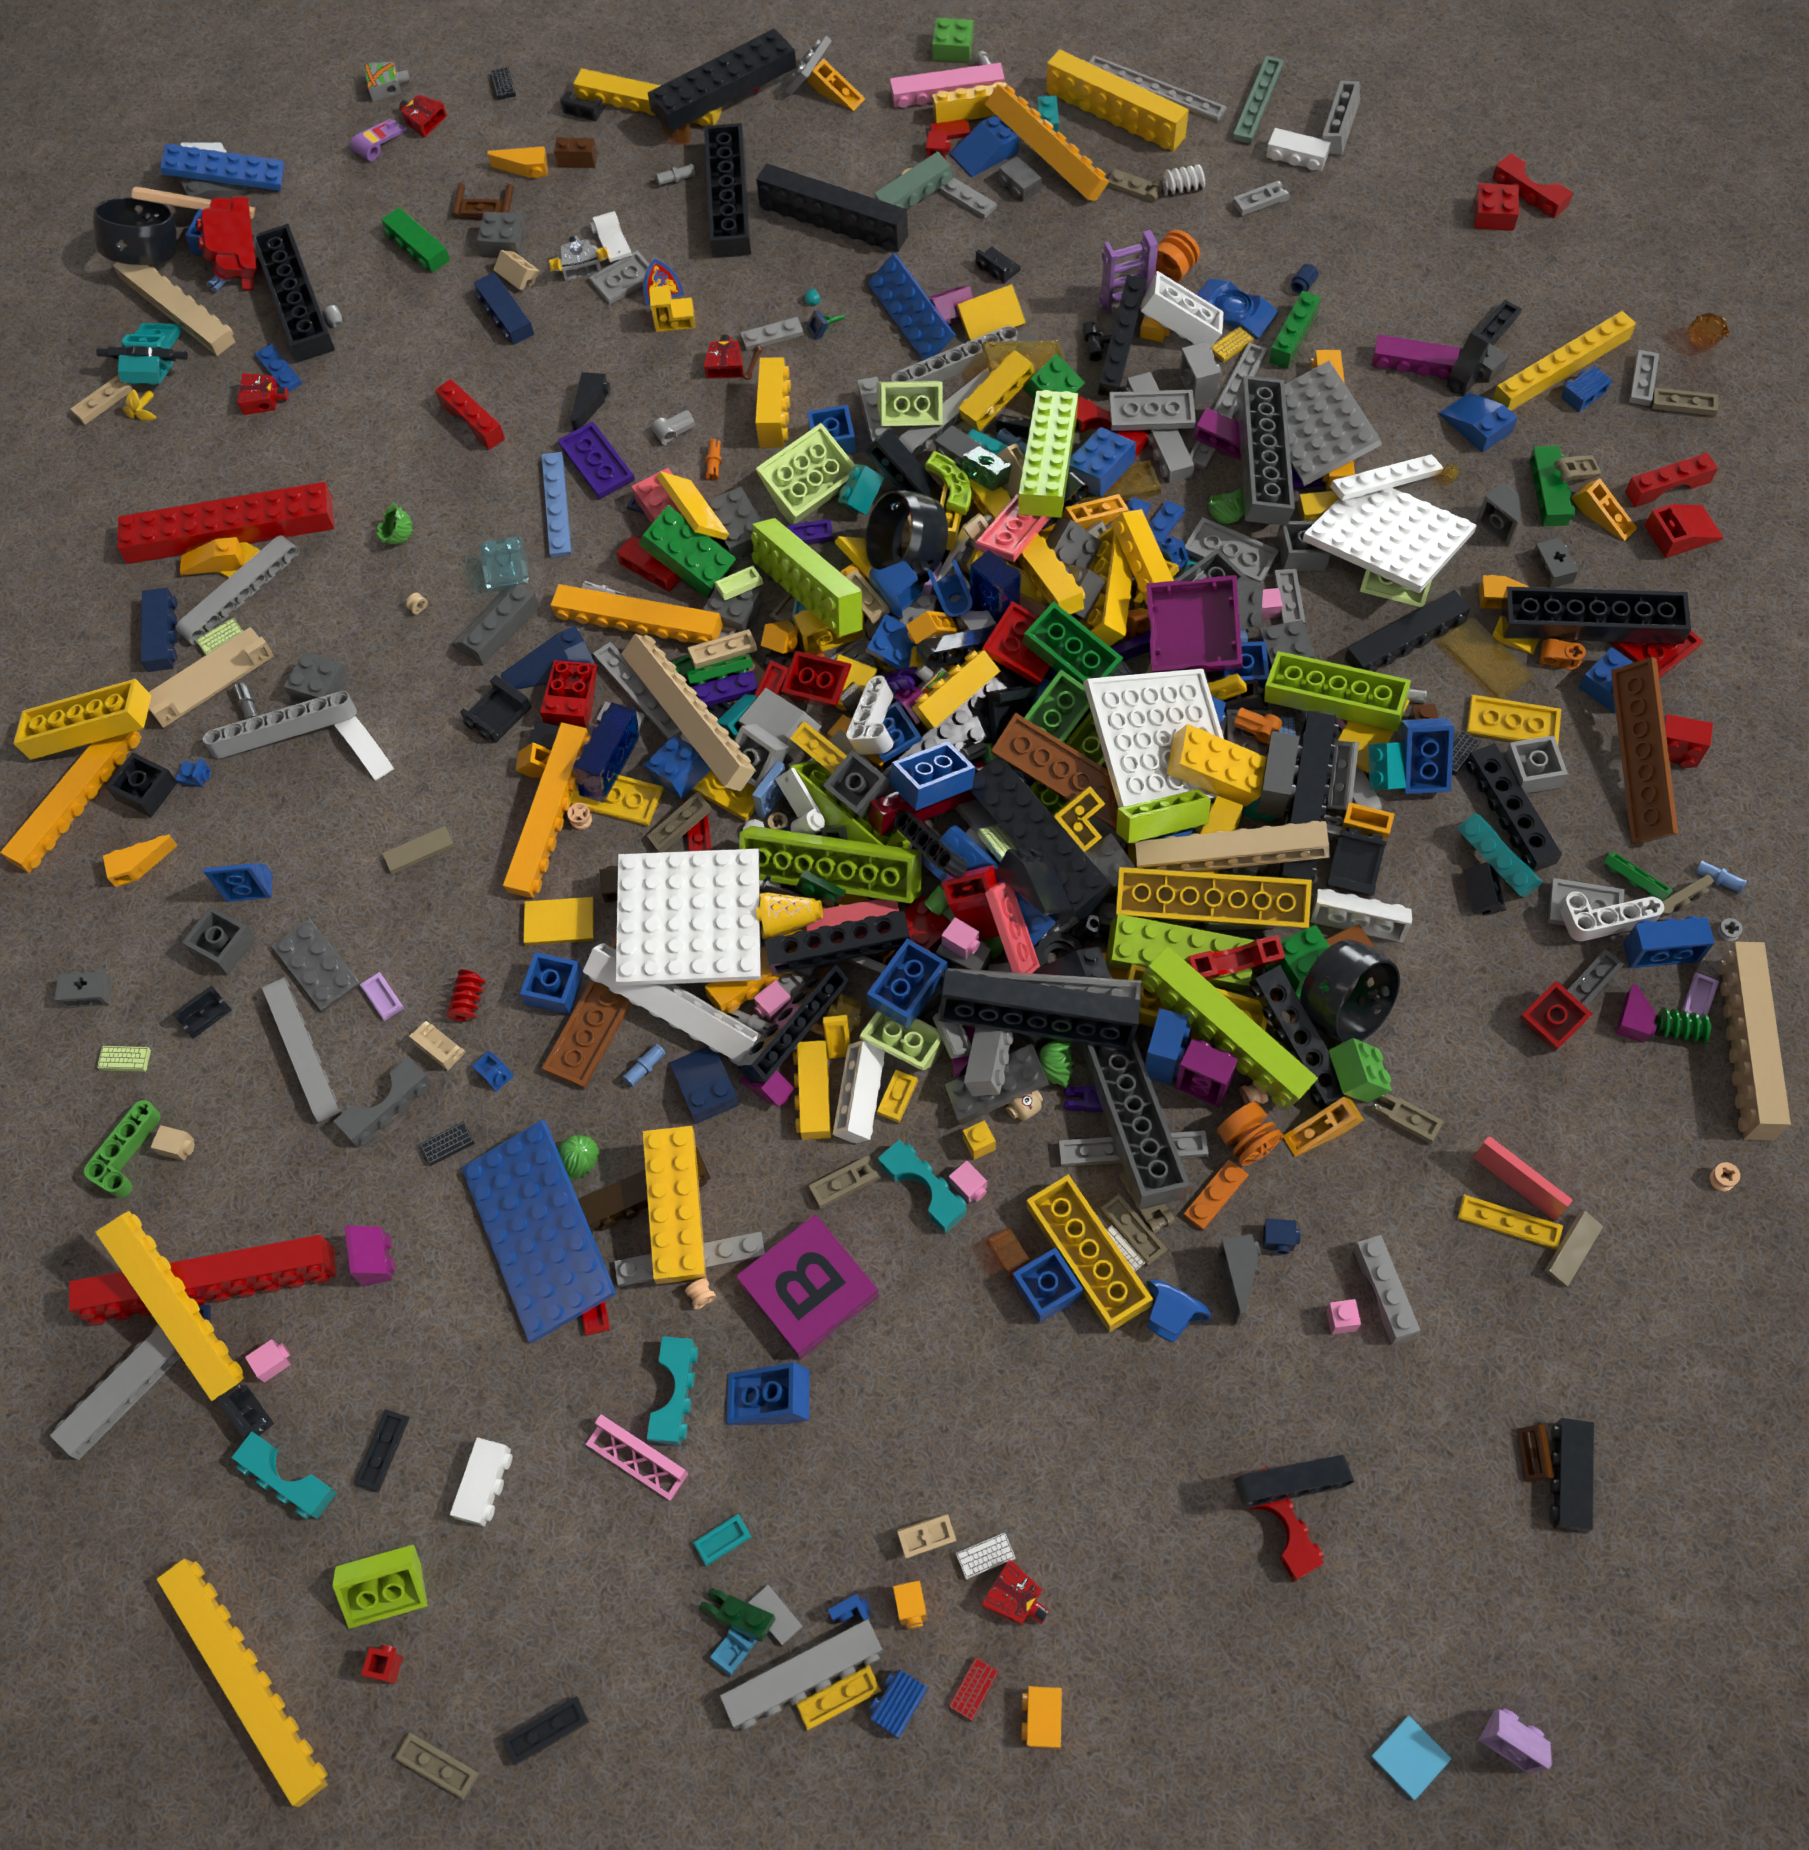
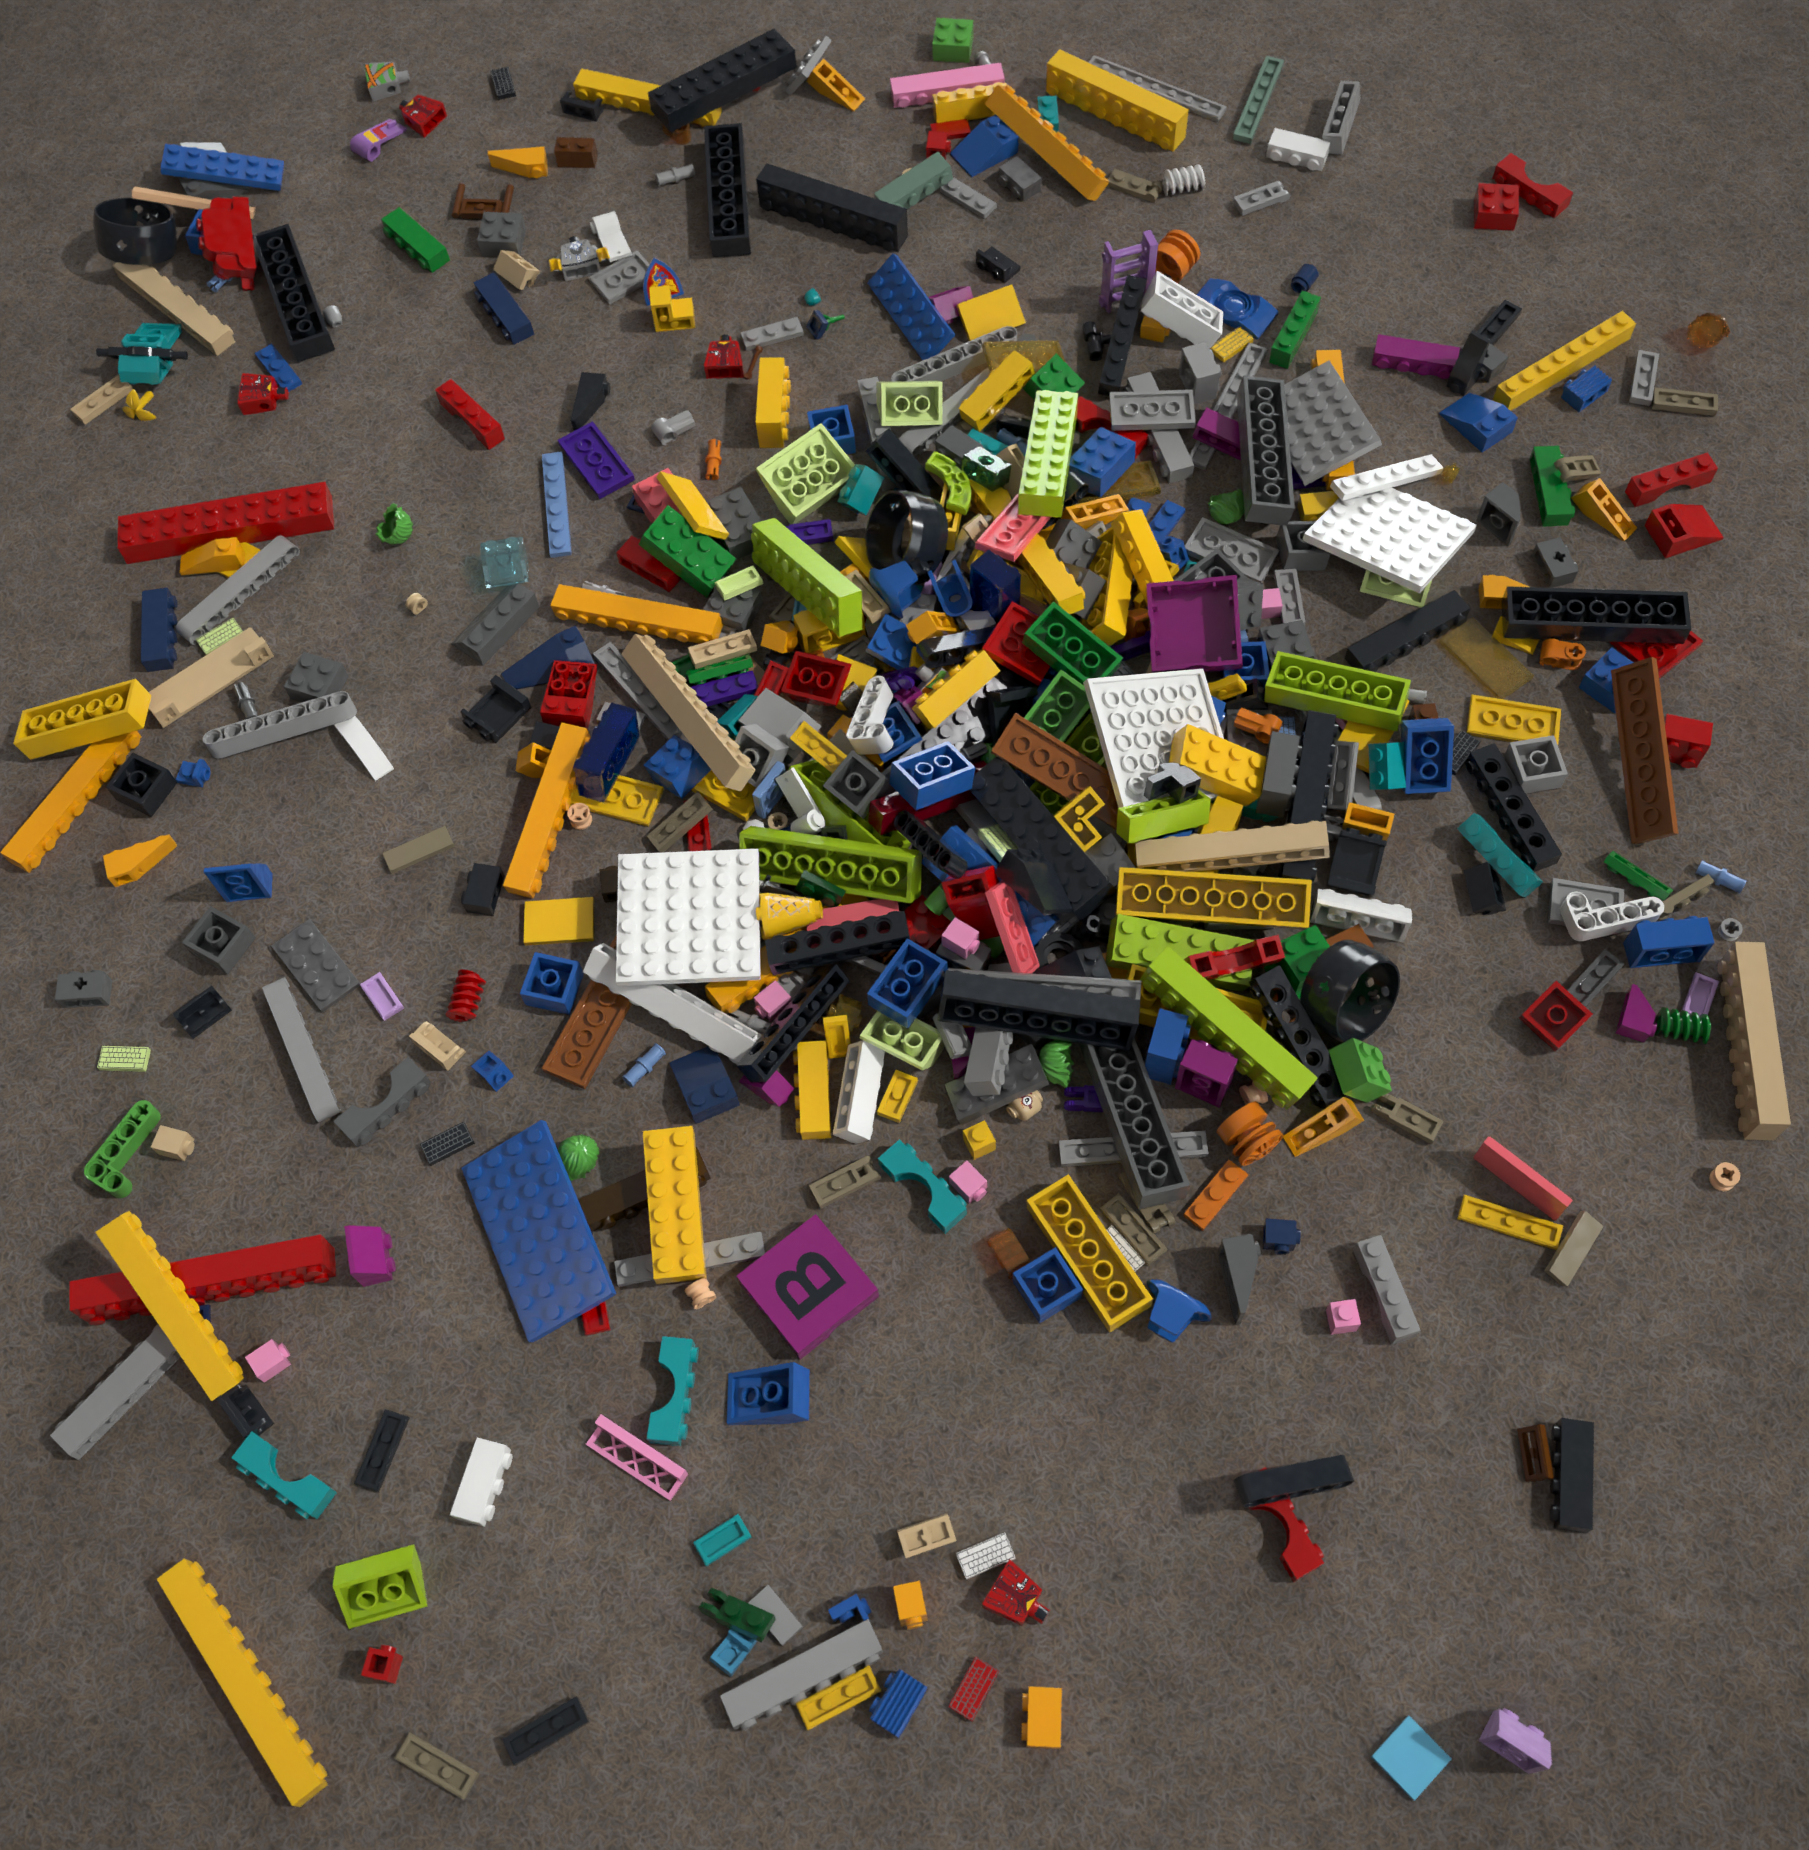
(482, 889): none -> black brick
(1175, 780): none -> black brick

